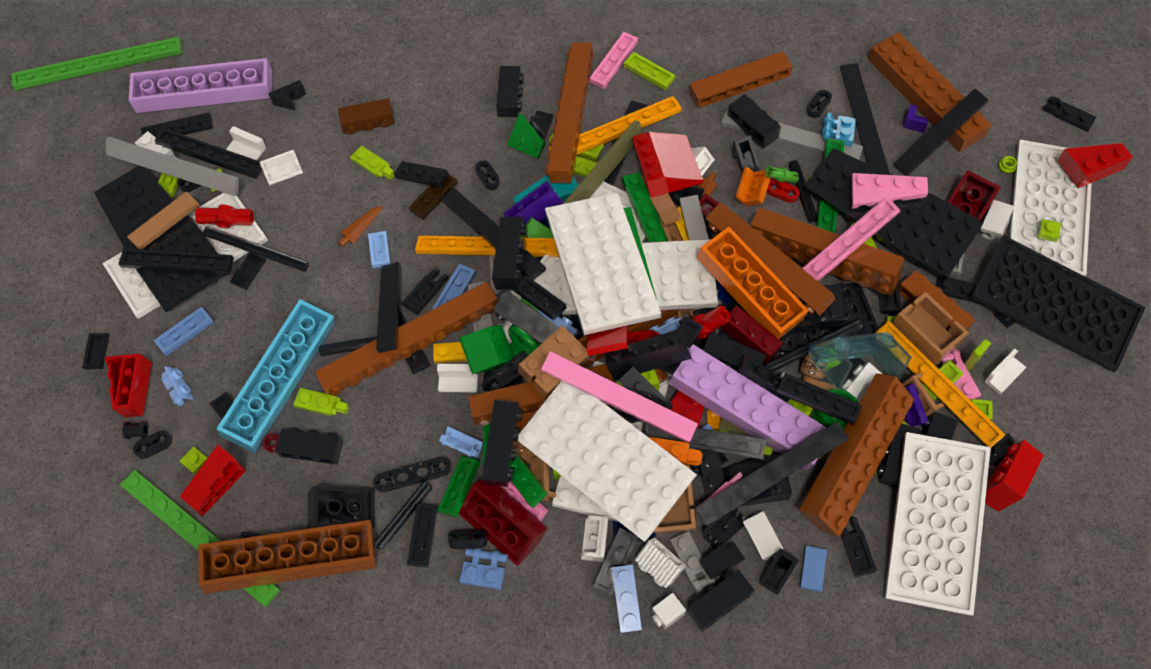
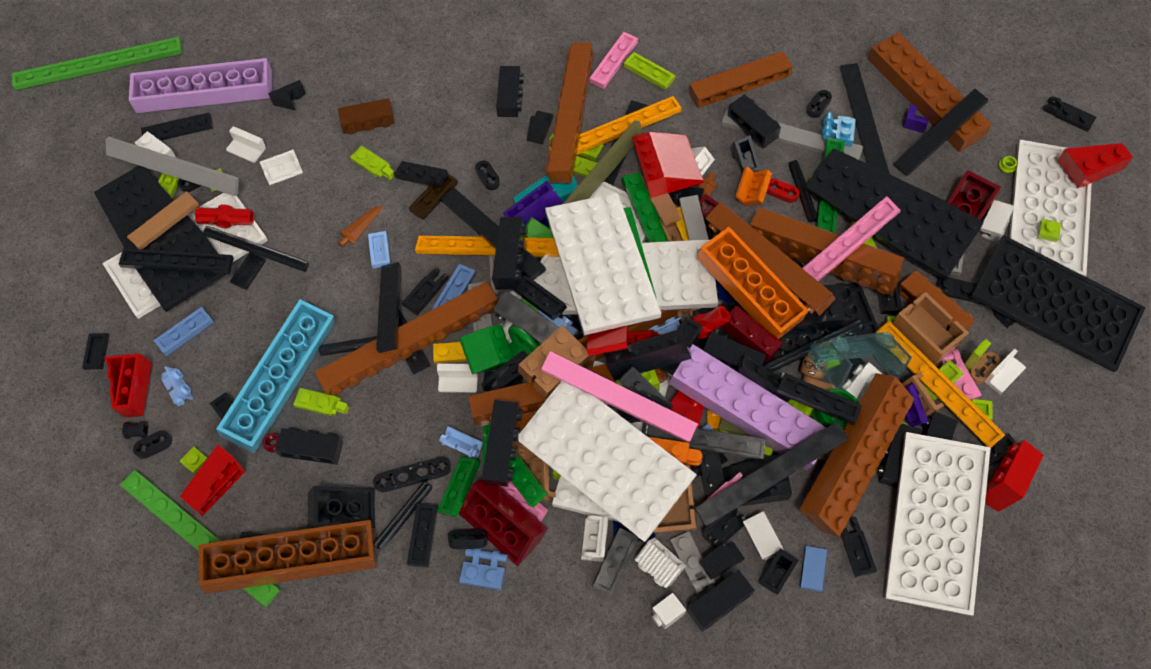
(208, 153): black tile -> none
(525, 138): green wing -> none
(626, 598): plate -> none
(781, 174): bright green pin -> none
(873, 188): bright pink wing -> none
(987, 369): none -> medium nougat beam

